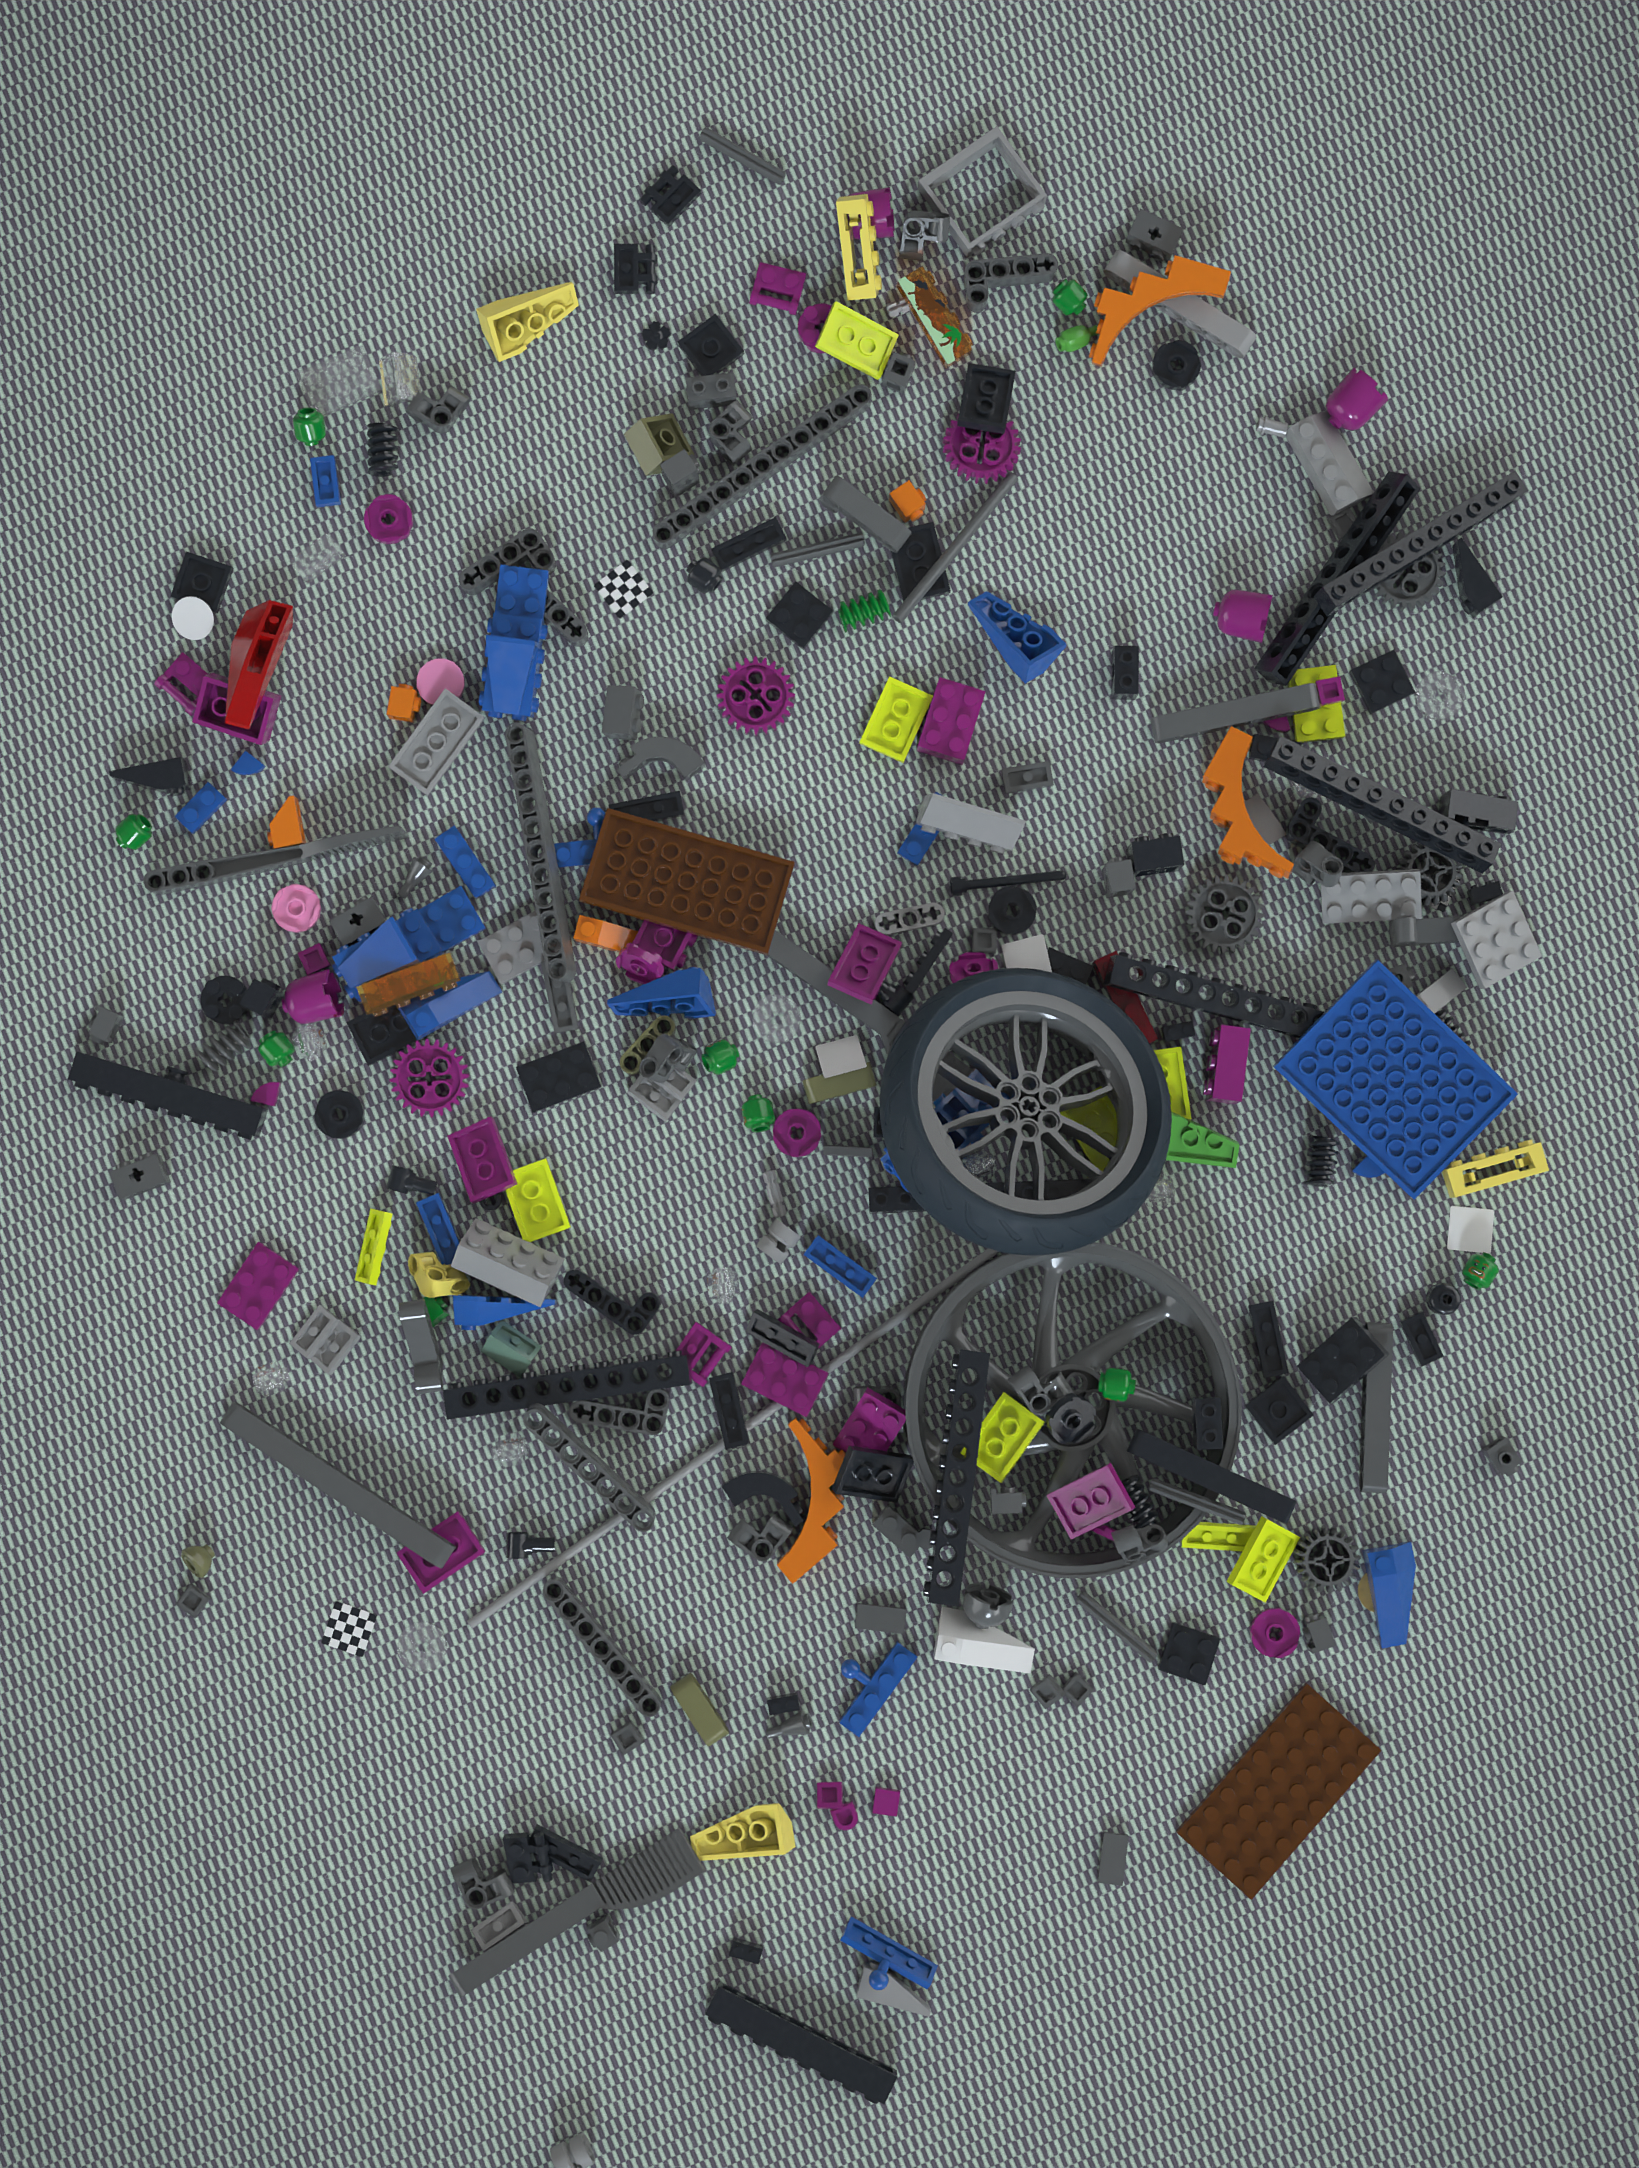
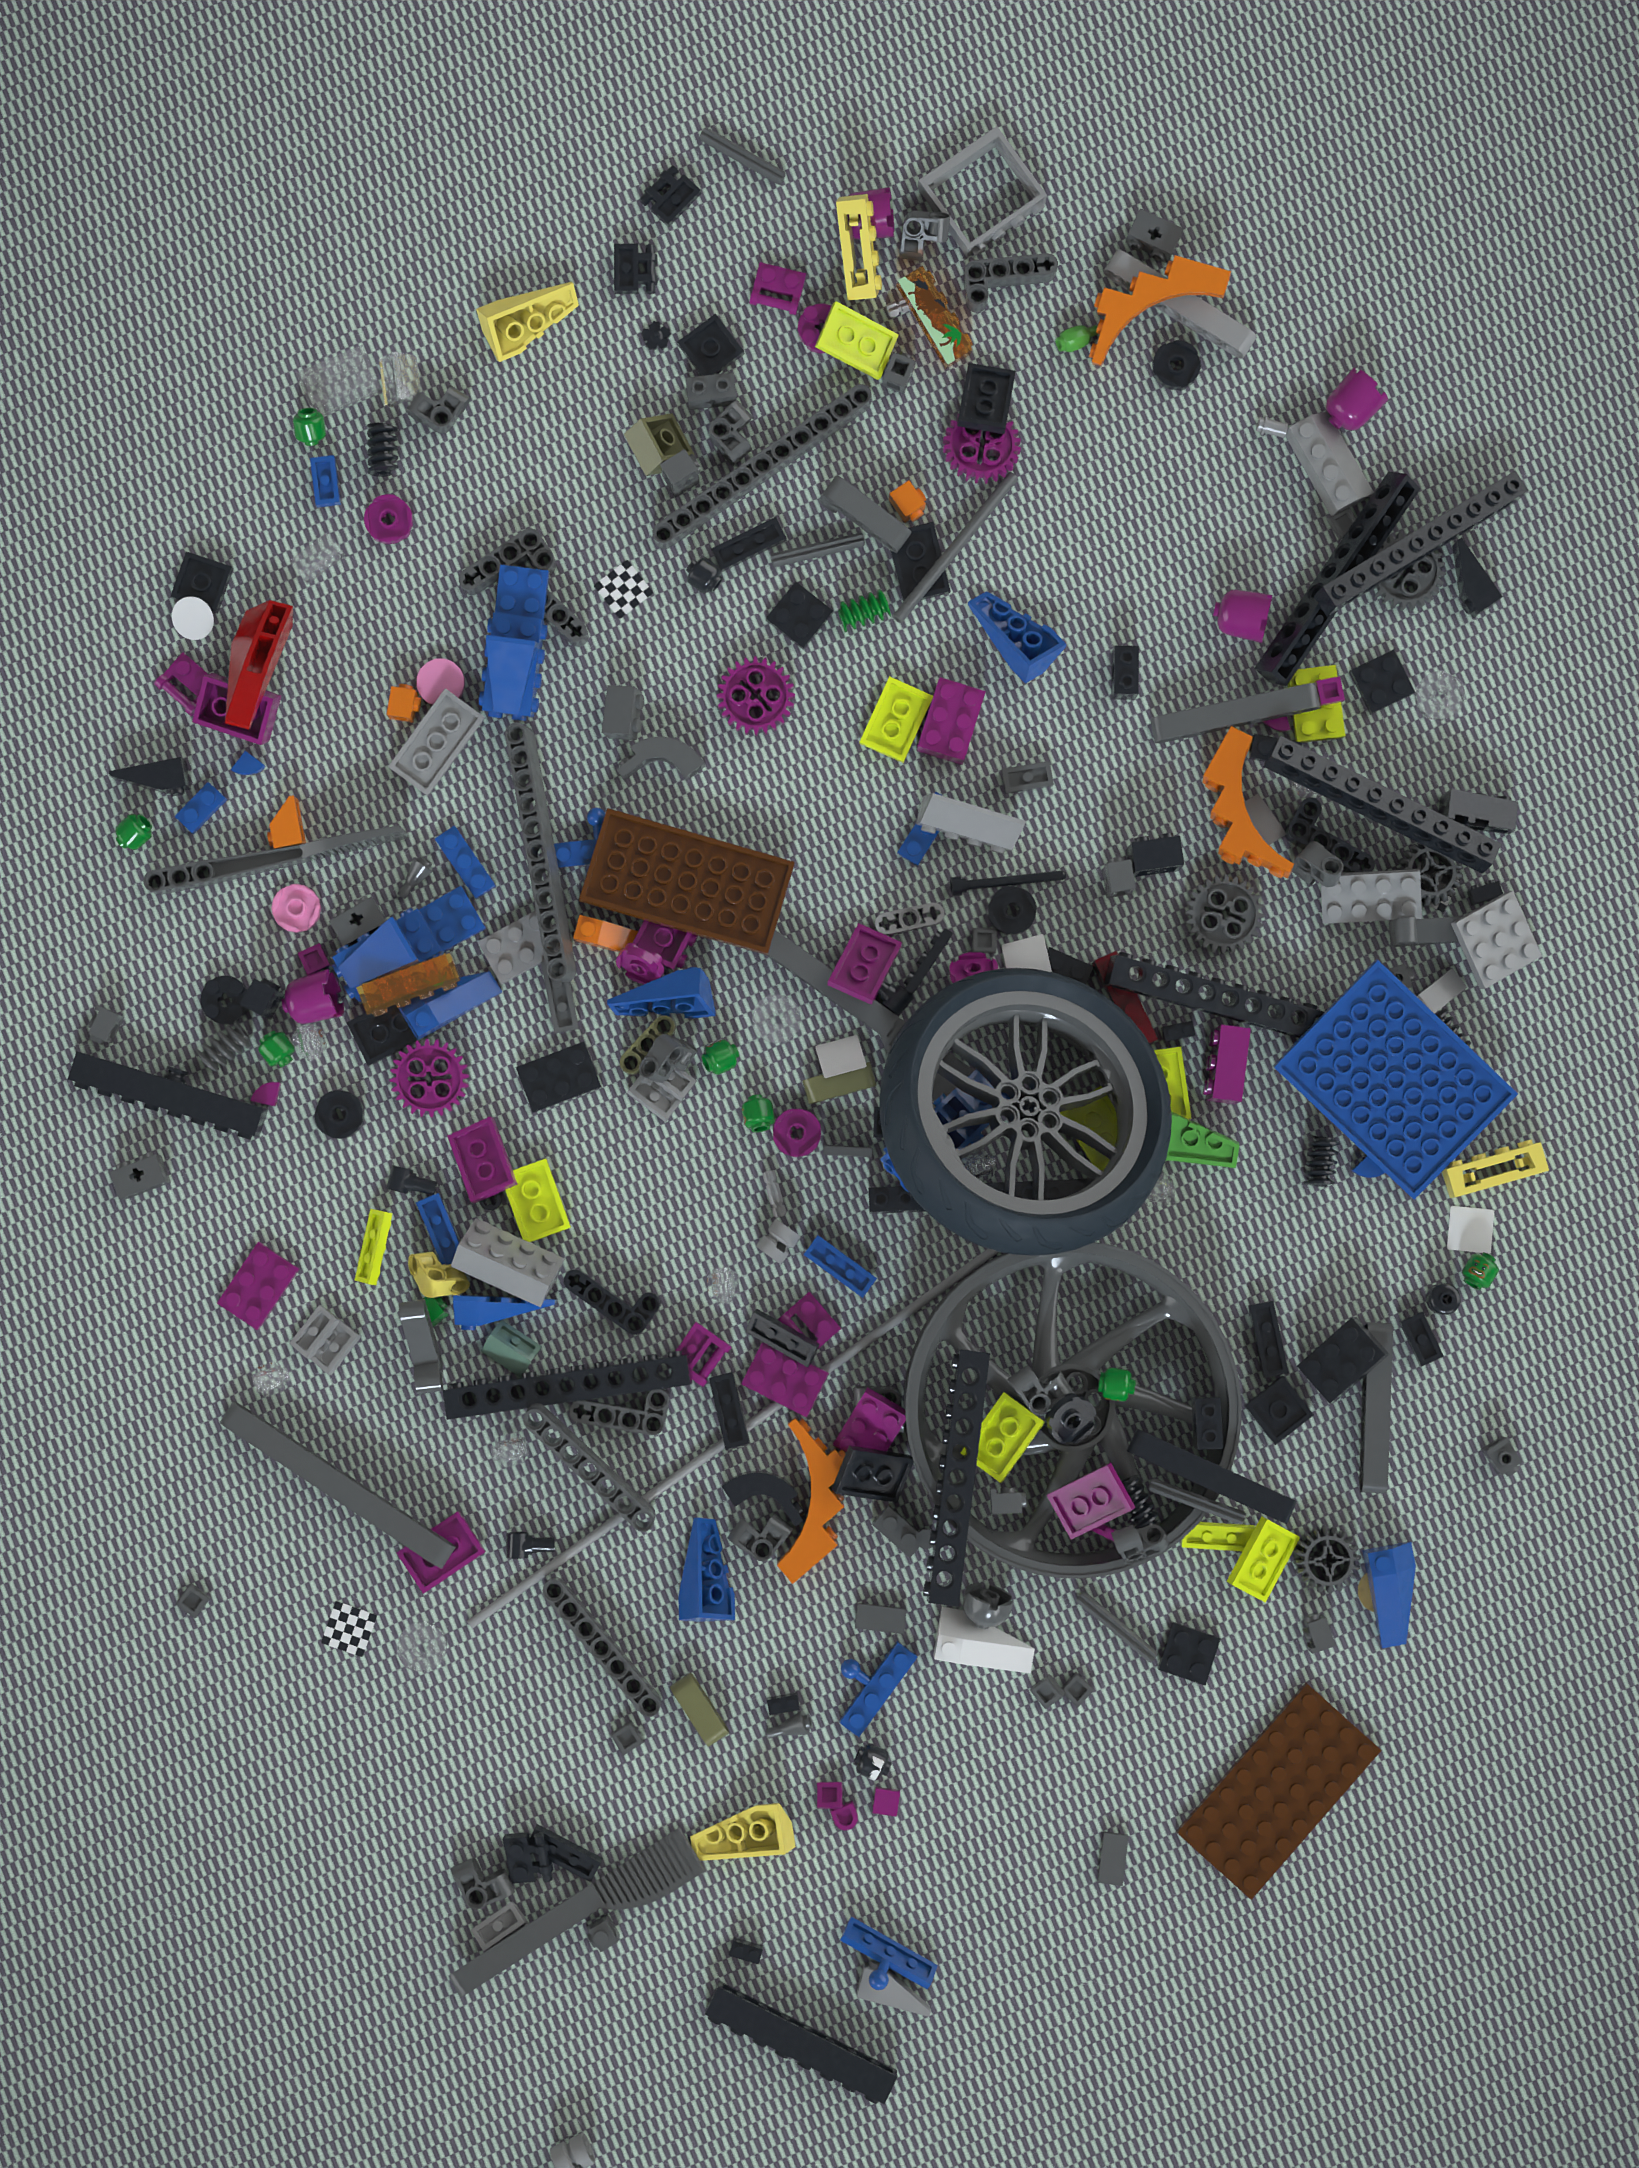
(198, 1559): olive brick -> none
(653, 807): black plate -> none
(704, 1583): none -> blue wedge
(872, 1761): none -> black head
(1069, 297): green head -> none
(1288, 1635): magenta plate -> none

